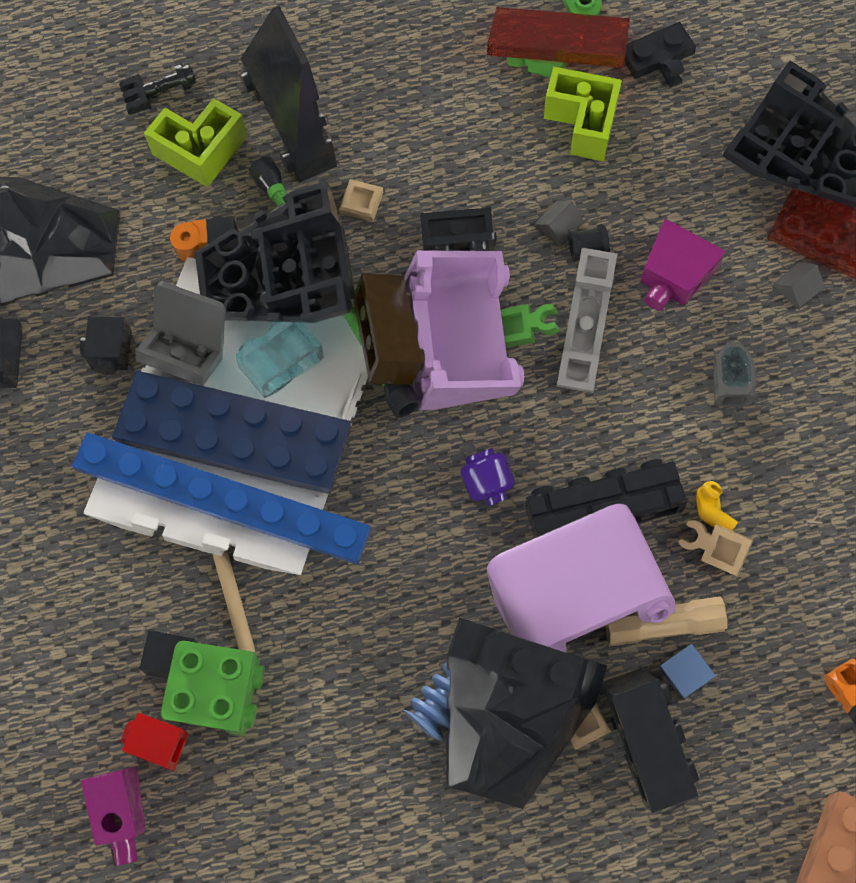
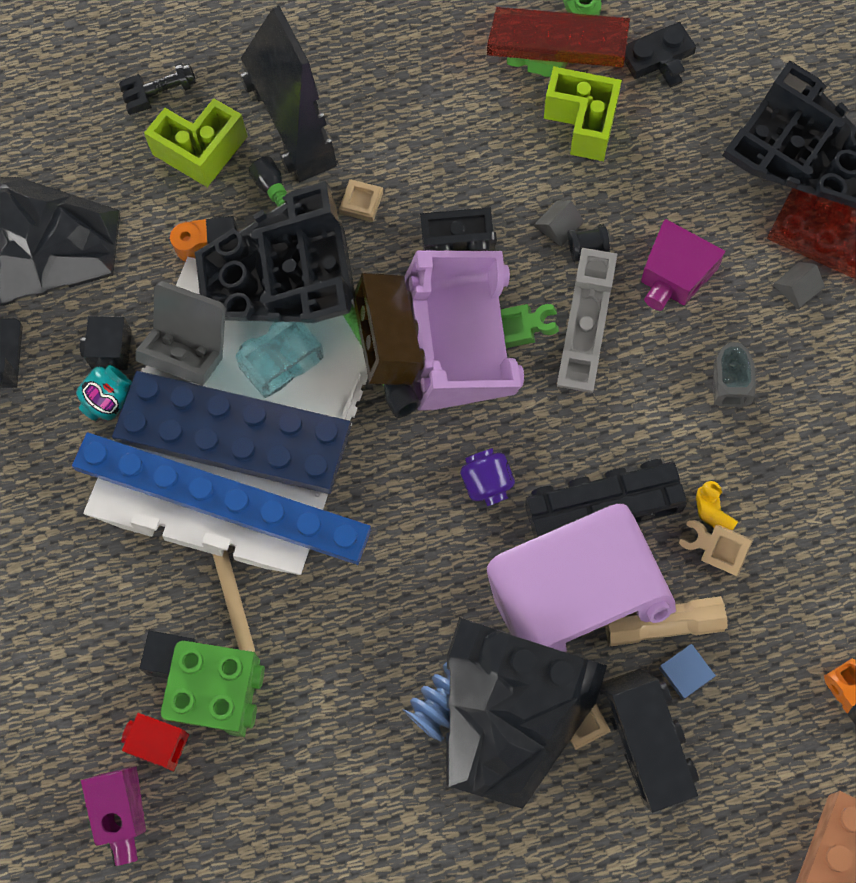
(103, 393): none -> teal head

